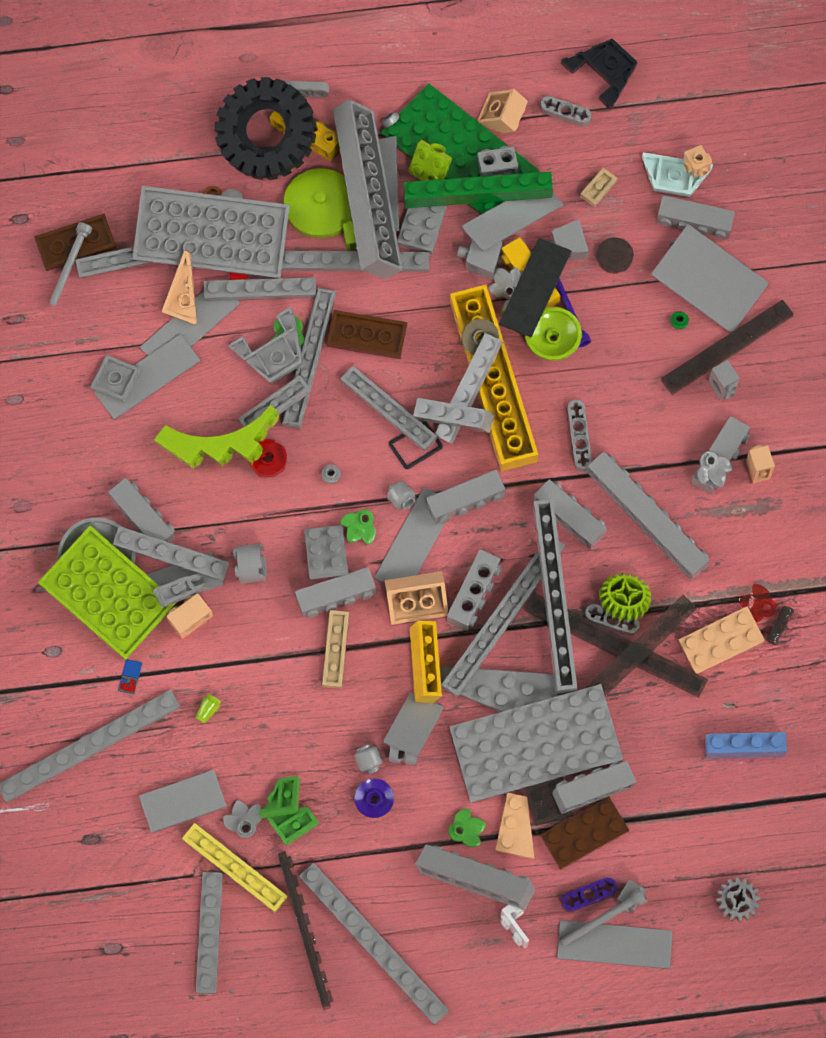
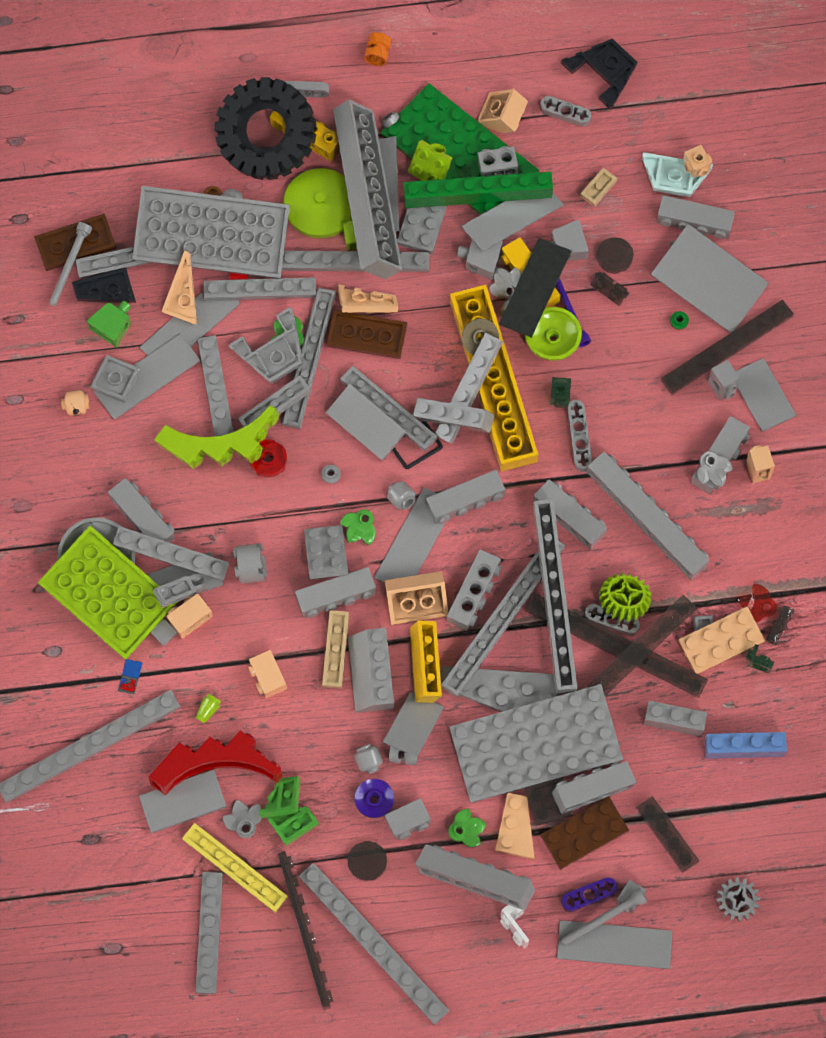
(75, 403): none -> light nougat head
(105, 287): none -> black wing
(111, 322): none -> bright green torso
(163, 632): none -> light grey tile
(185, 762): none -> red arch
(215, 385): none -> light grey plate
(267, 673): none -> light nougat brick
(359, 301): none -> light nougat wing
(366, 422): none -> light grey tile
(367, 861): none -> clear smoke tile
(371, 670): none -> light grey slope
(377, 49): none -> orange wheel
(408, 819): none -> light grey brick
(560, 392): none -> clear green brick
(604, 285): none -> clear smoke hinge
(667, 834): none -> clear smoke plate
(675, 718): none -> light grey brick
(702, 621): none -> light grey tile
(759, 662): none -> clear green bracket
(764, 395): none -> light grey piece

